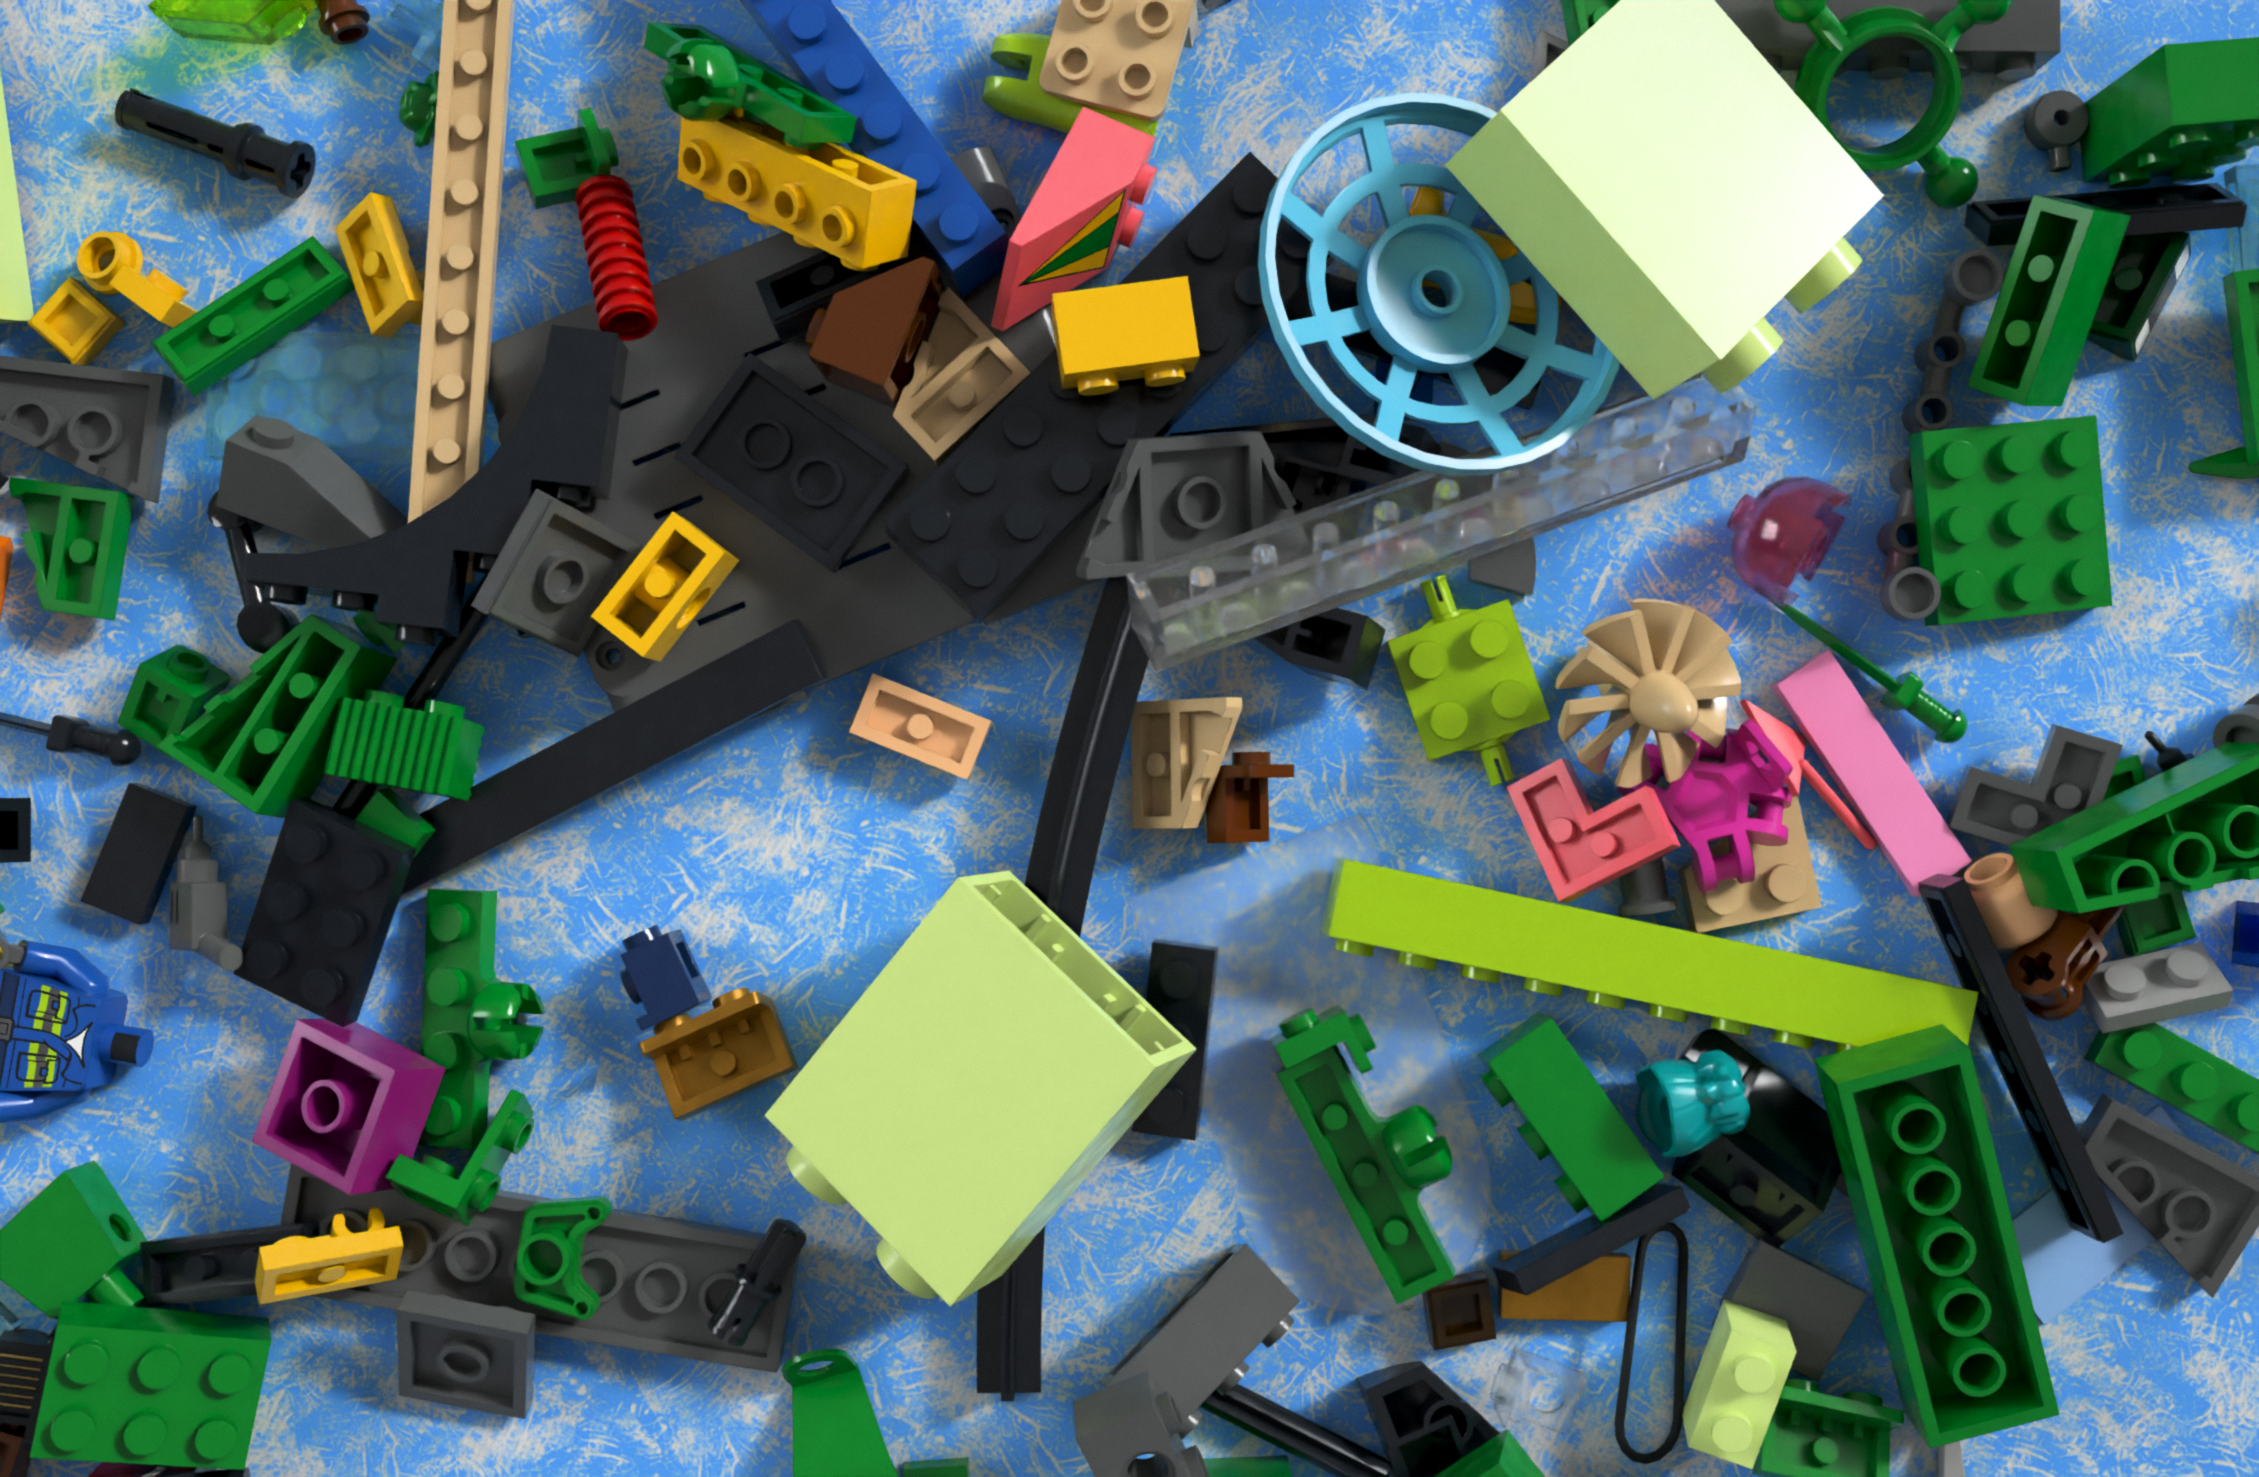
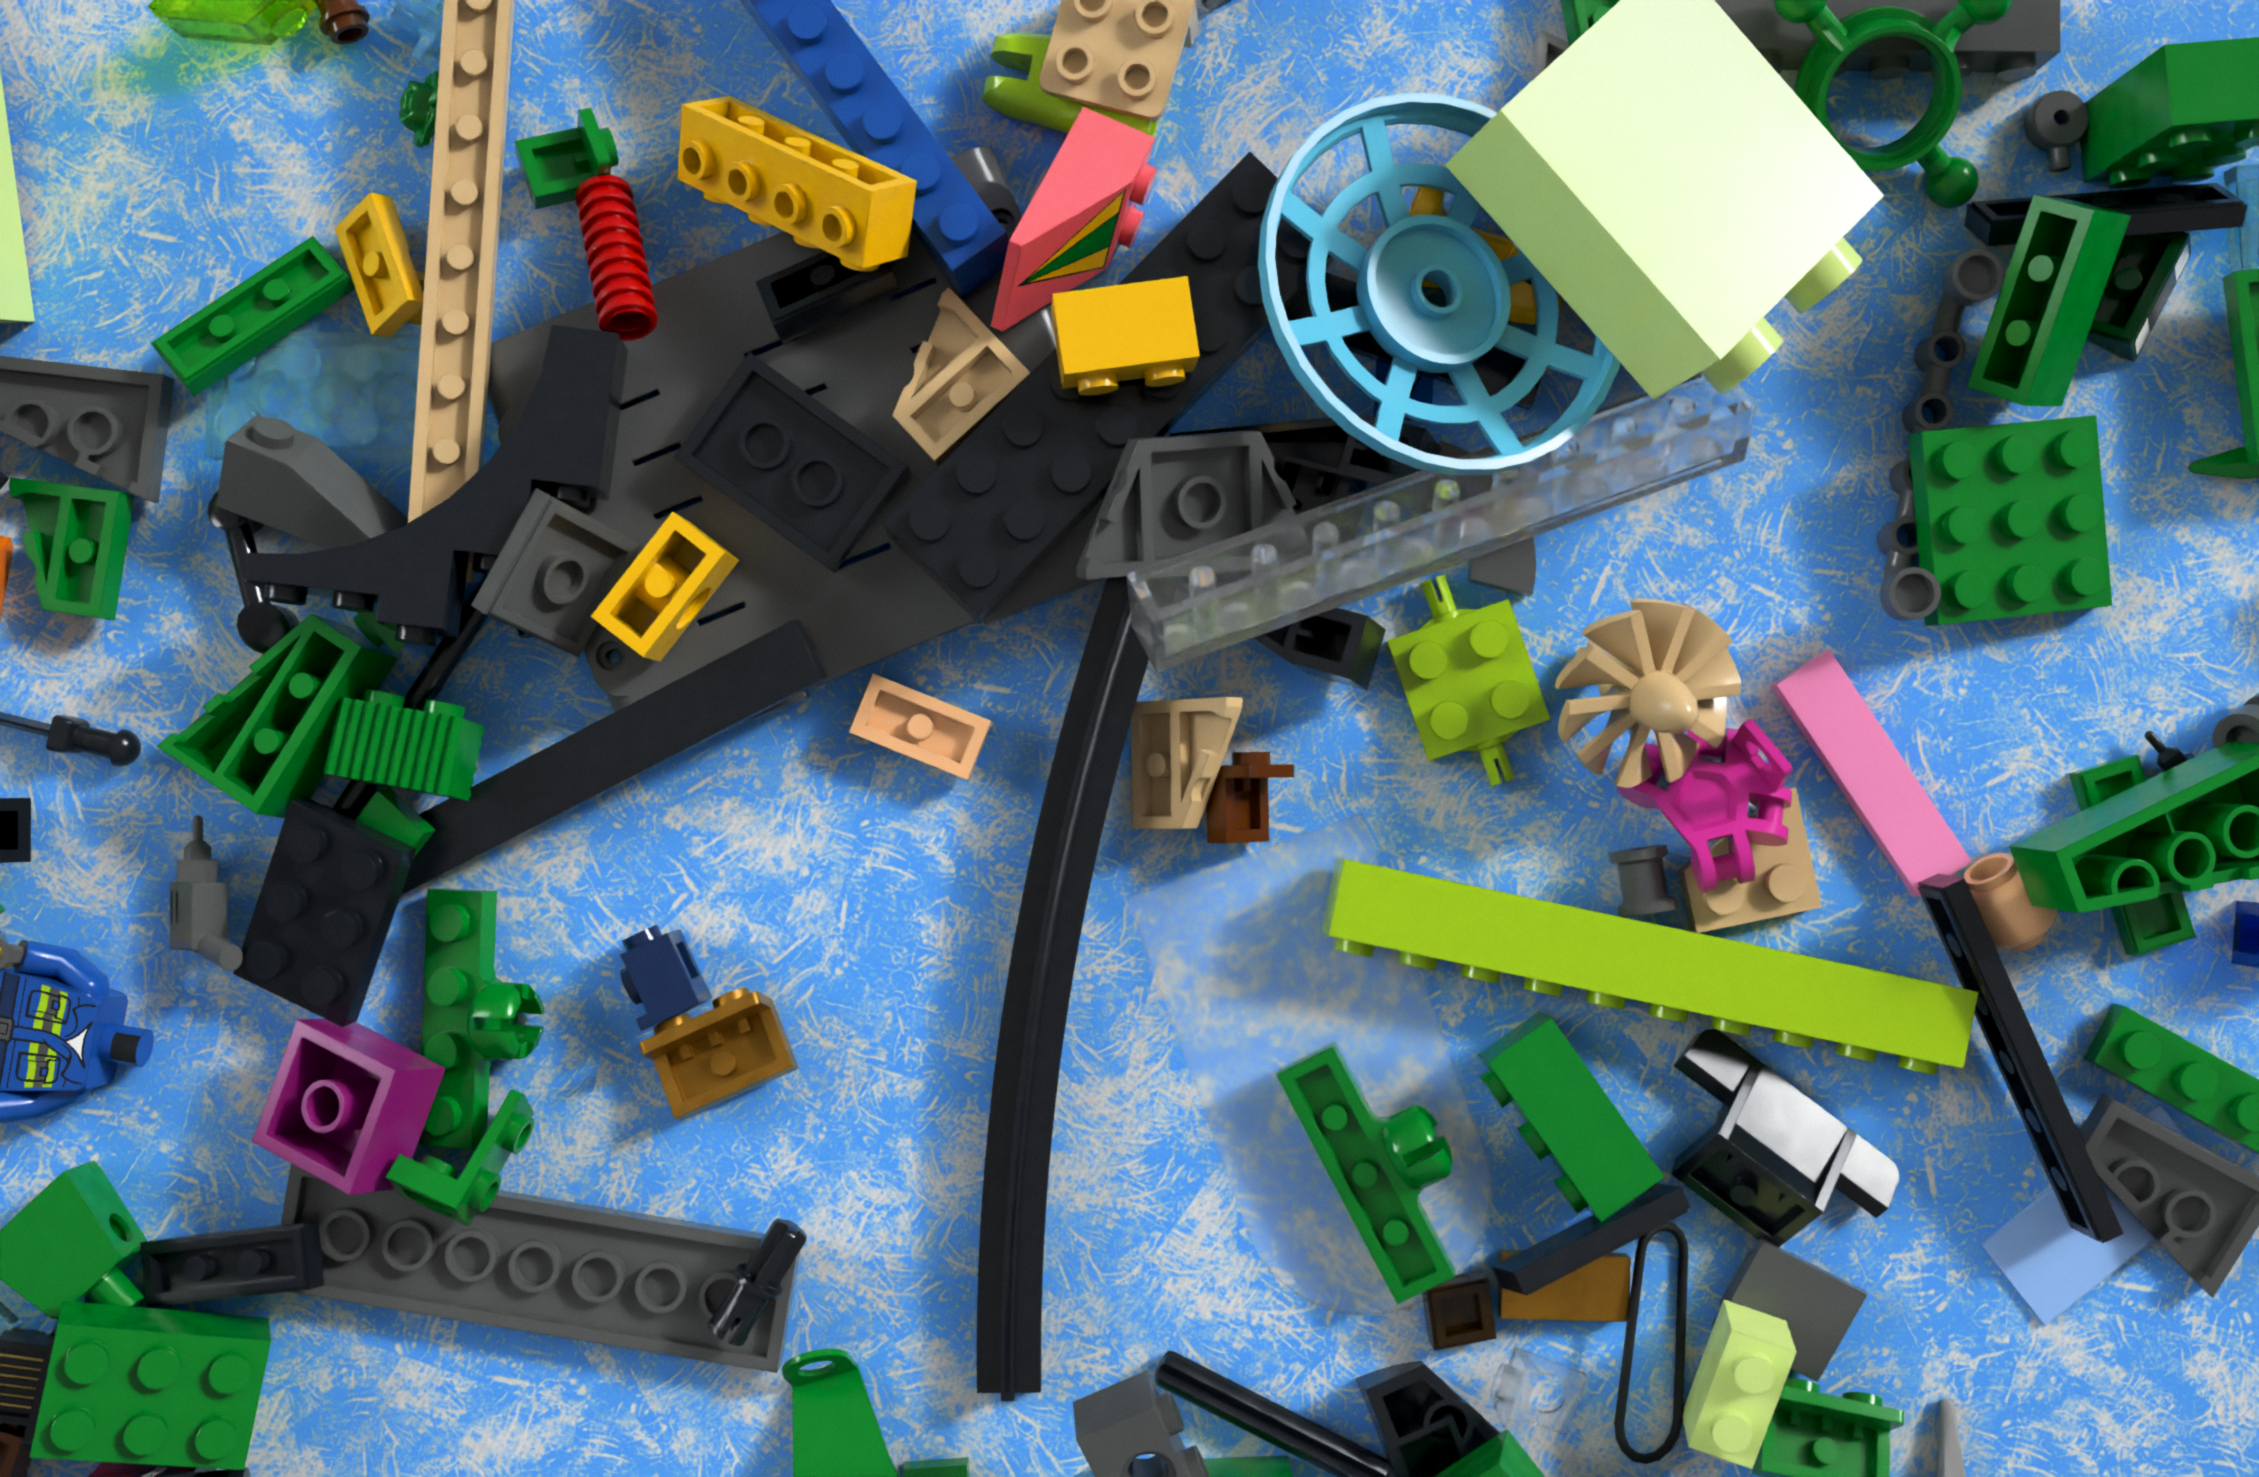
(76, 322): yellow tile -> none
(102, 257): yellow plate -> none
(138, 853): black tile -> none
(155, 294): yellow plate -> none
(170, 693): green bracket -> none
(241, 149): black pin -> none
(329, 1262): yellow plate -> none
(465, 1354): dark grey plate -> none
(552, 1254): green piece -> none
(717, 76): green plate -> none
(876, 330): reddish brown slope -> none
(974, 1086): yellowish green brick -> none
(1183, 993): black plate -> none
(1211, 1333): dark grey brick -> none
(1309, 1034): green bracket -> none
(1584, 846): coral plate -> none
(1691, 1102): teal hair -> none
(1785, 534): clear pink cylinder -> none
(1792, 746): coral piece -> none
(1902, 692): green sword -> none
(1937, 1235): green brick -> none
(2061, 959): reddish brown connector -> none
(2066, 781): dark grey plate -> none
(2155, 987): light grey plate -> none

